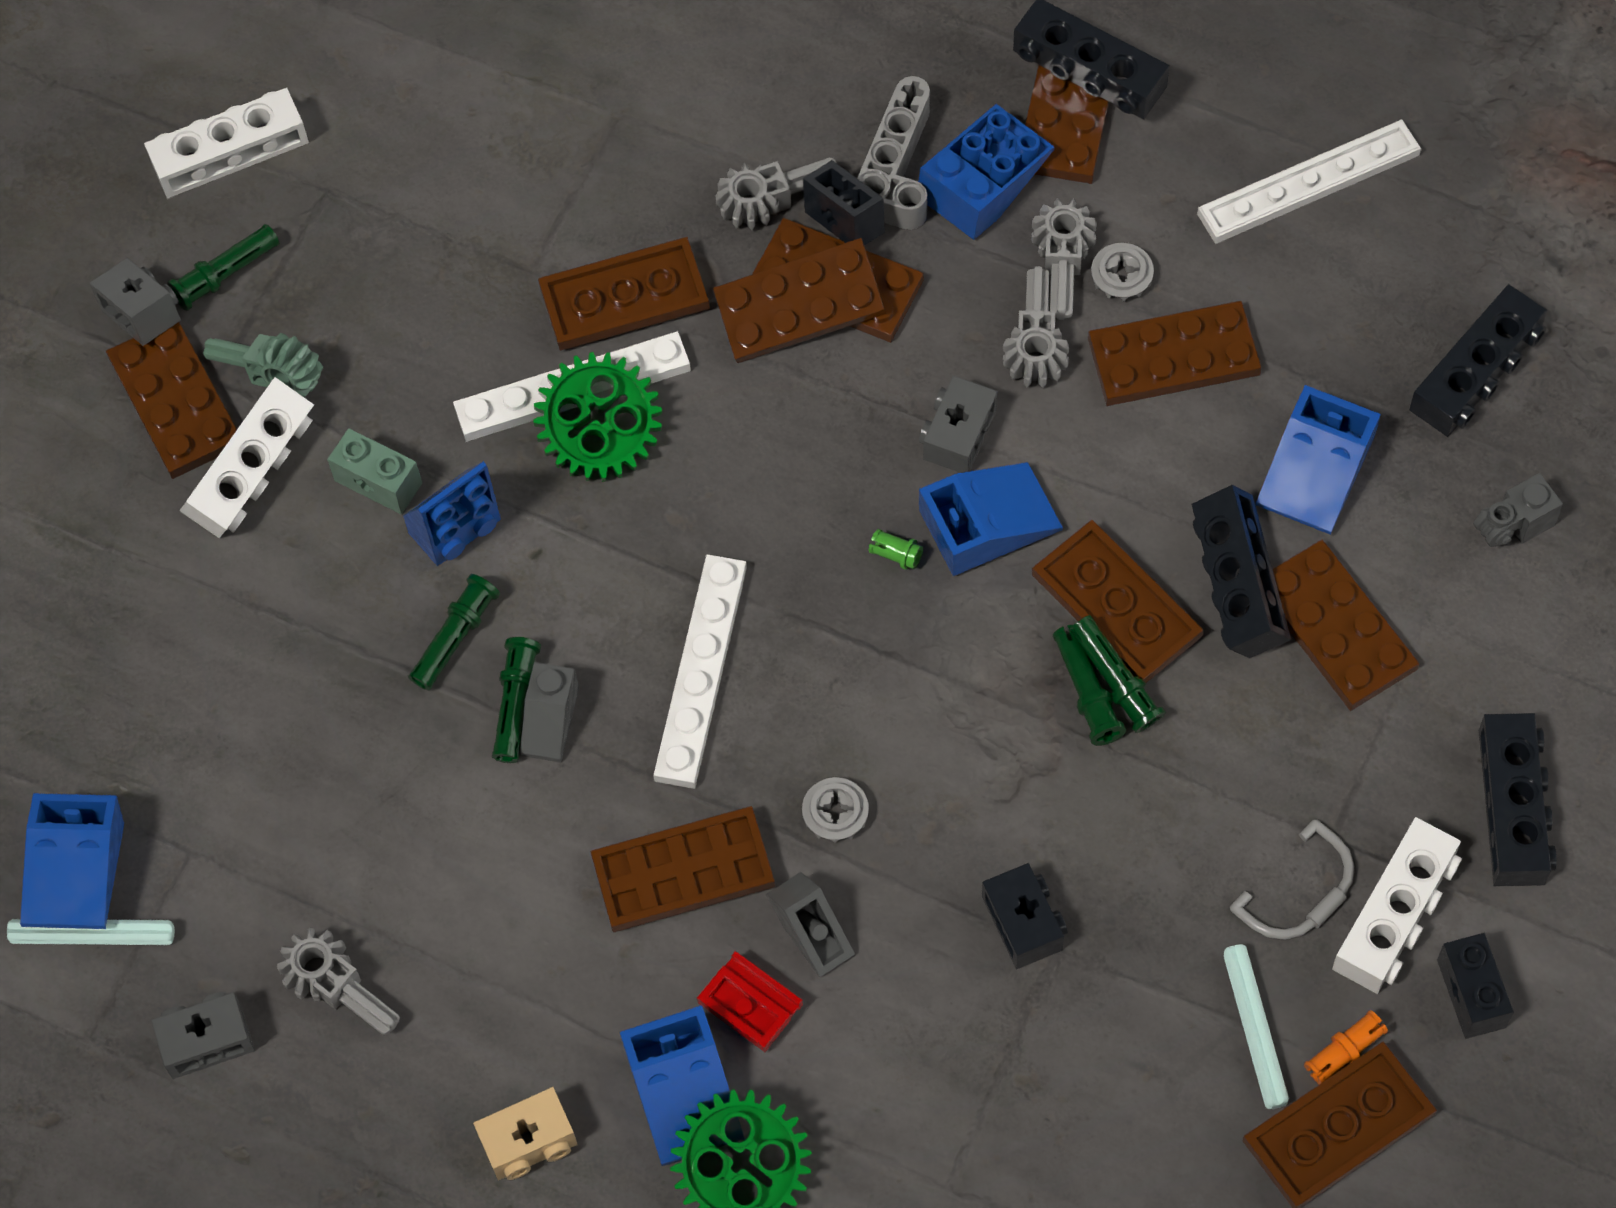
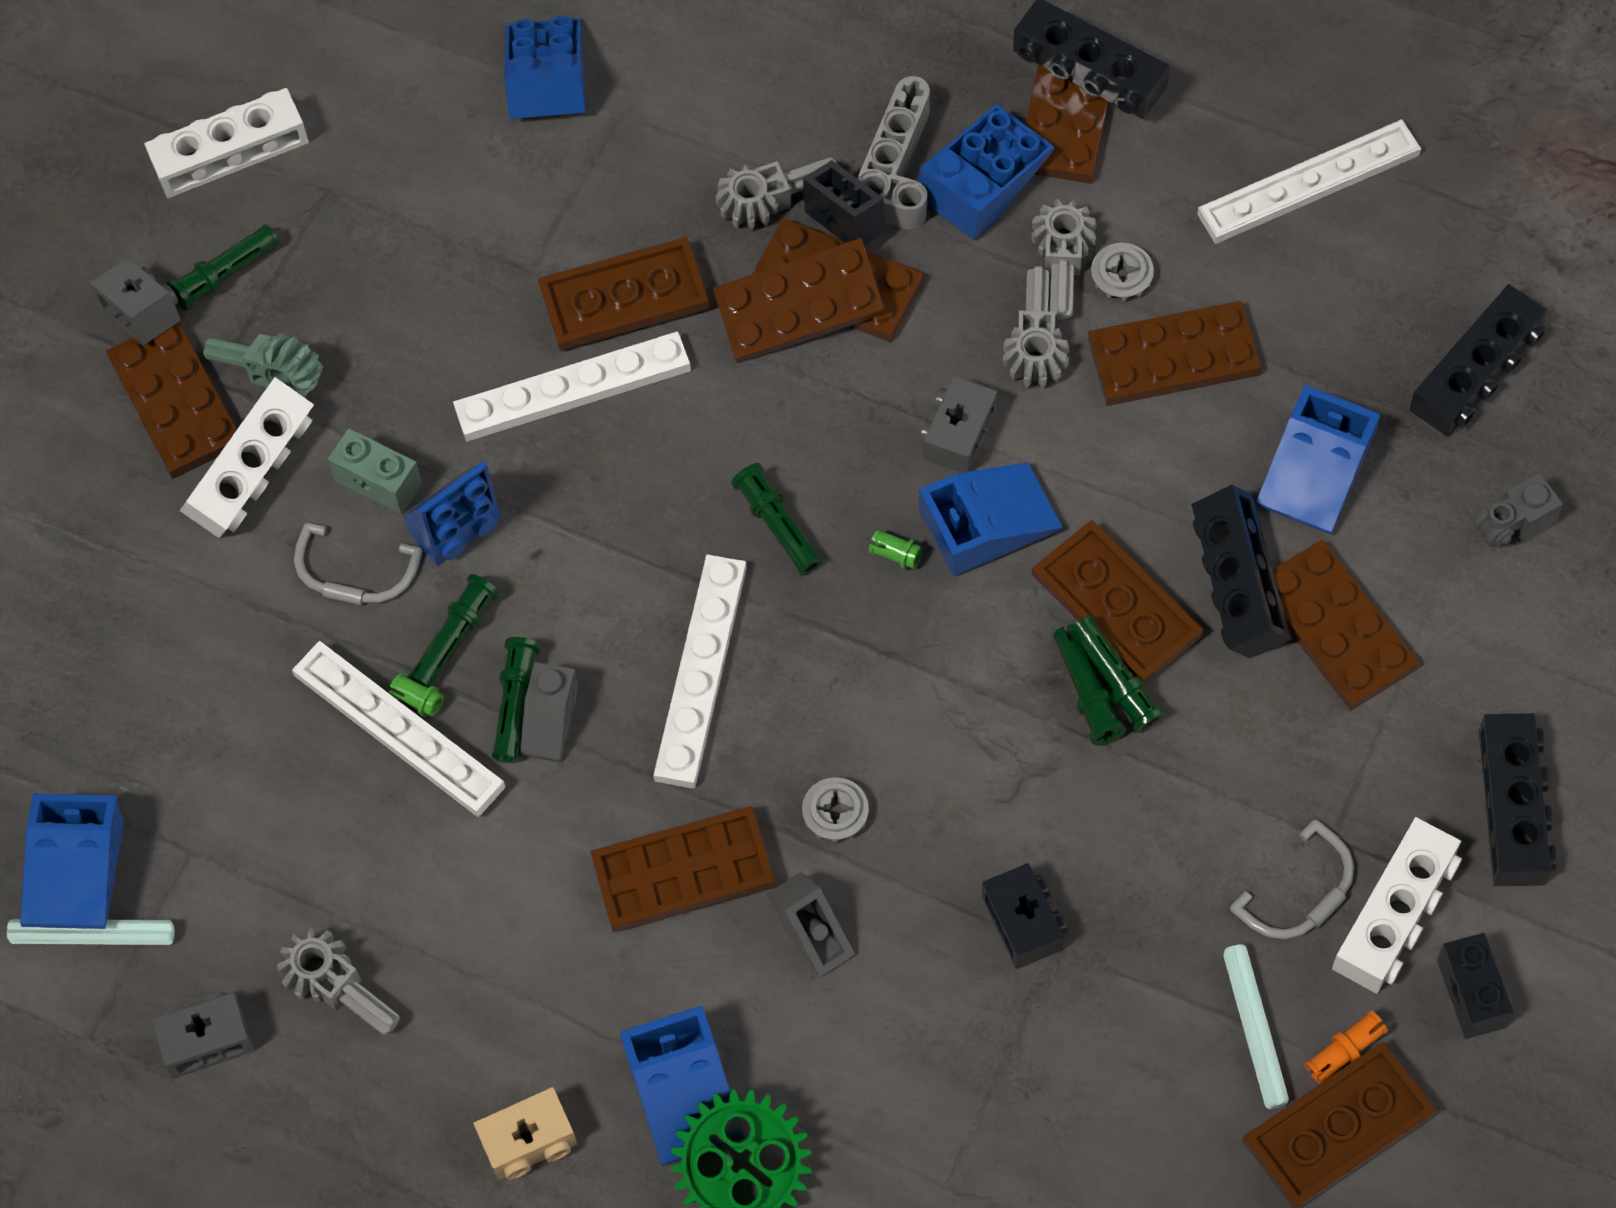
(347, 593): none -> light grey piece
(399, 729): none -> white plate
(424, 699): none -> bright green pin
(544, 67): none -> blue slope
(619, 444): green gear -> none
(750, 1001): red plate -> none
(767, 504): none -> dark green pin

